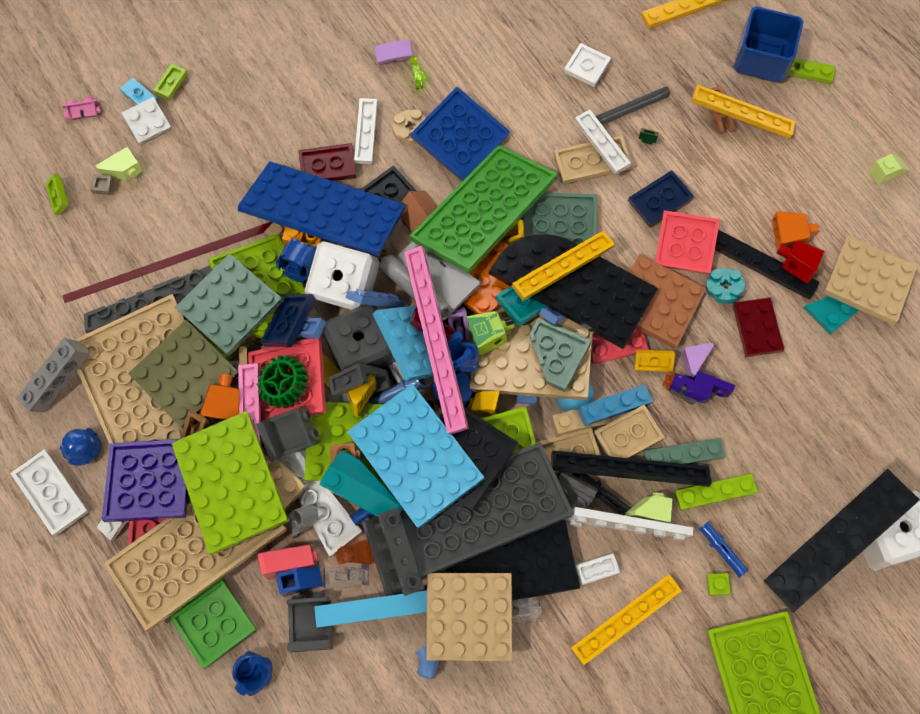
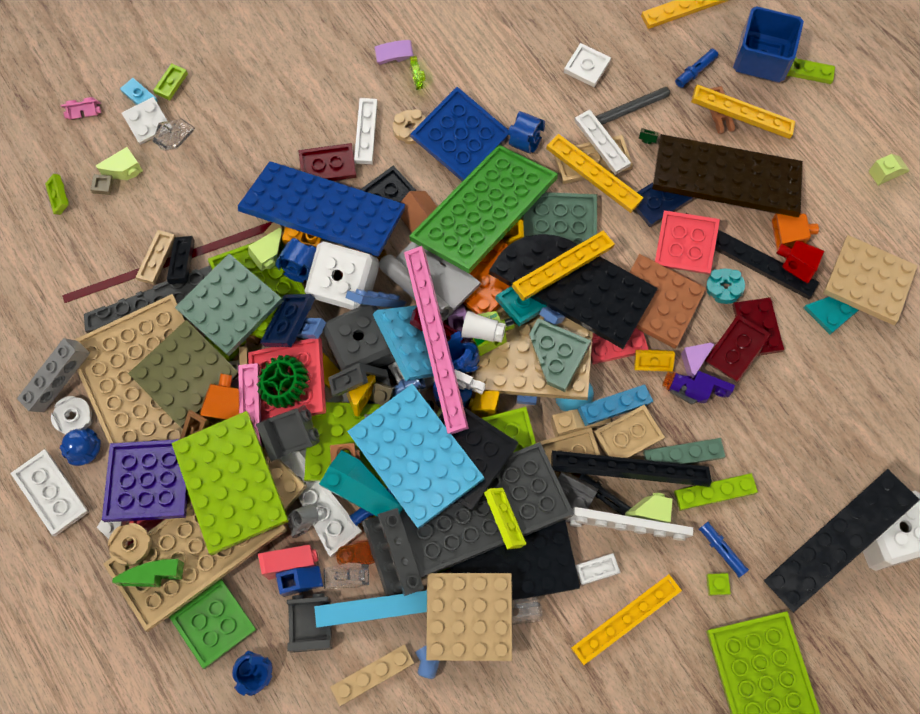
(71, 404): none -> white plate
(133, 555): none -> tan plate
(150, 573): none -> bright green slope
(155, 257): none -> tan plate
(172, 134): none -> clear slope
(180, 260): none -> black plate
(266, 250): none -> yellowish green slope
(372, 675): none -> tan plate
(381, 393): none -> dark tan plate
(466, 381): none -> white plate
(482, 328): none -> white plant
(505, 518): none -> neon yellow plate
(526, 132): none -> blue brick
(594, 173): none -> yellow plate
(692, 71): none -> blue pin
(728, 175): none -> dark brown plate
(737, 348): none -> dark red plate

